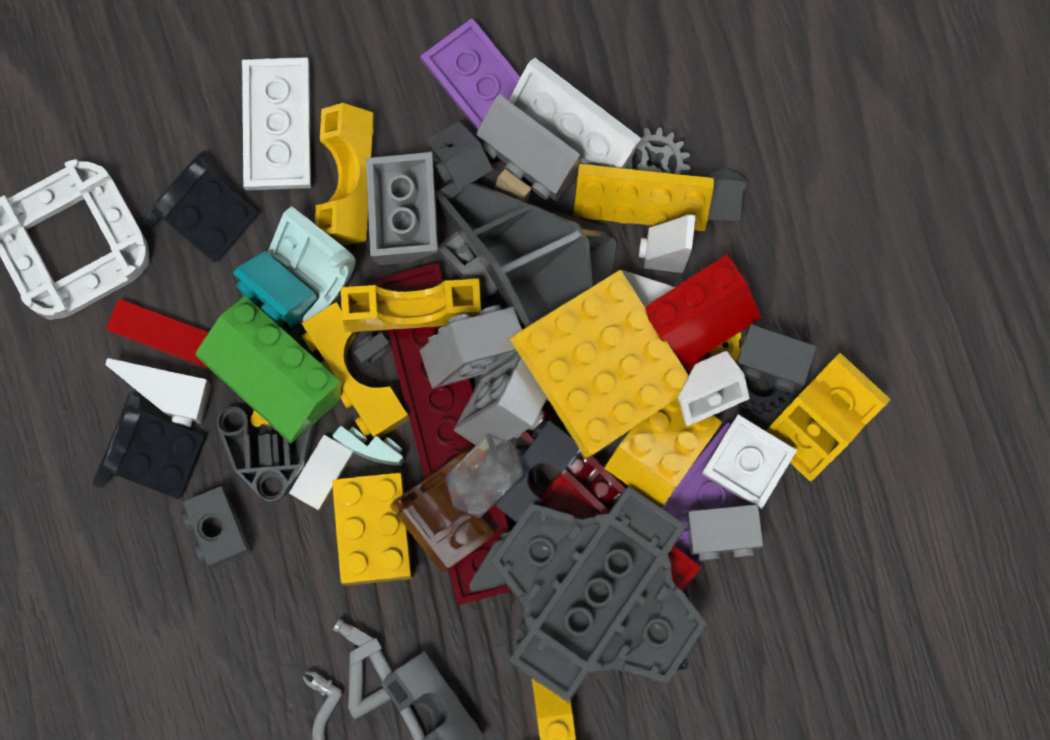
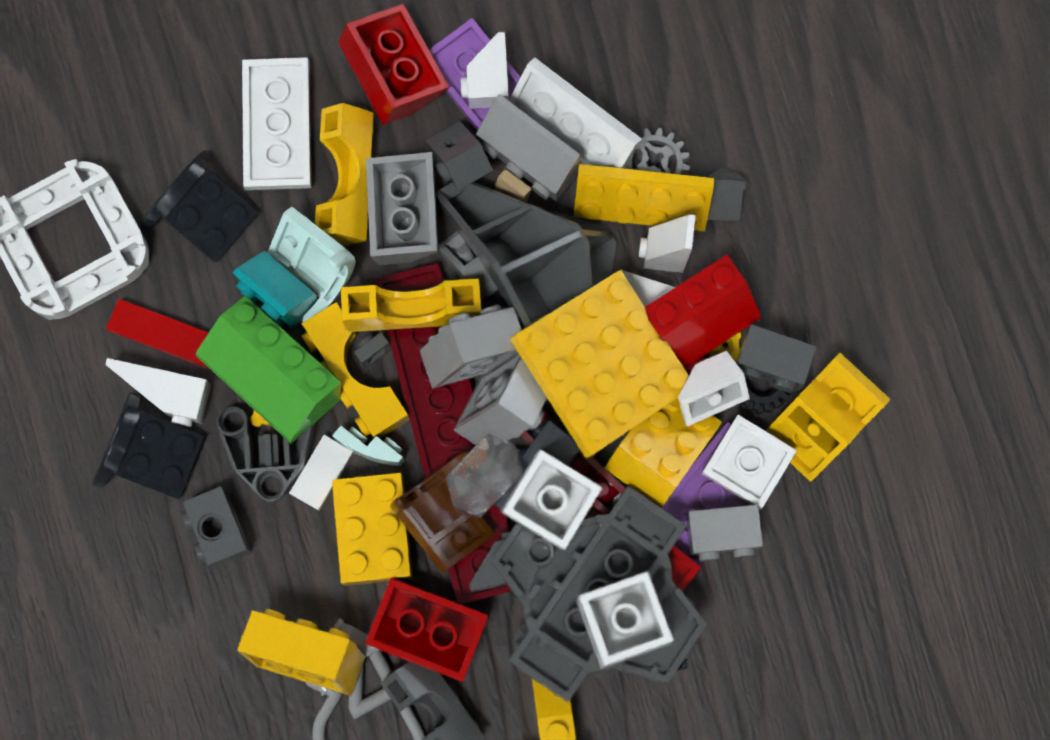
(302, 651): none -> yellow brick
(392, 63): none -> red slope
(427, 630): none -> red slope
(487, 74): none -> white slope
(551, 499): none -> white brick
(624, 620): none -> white brick

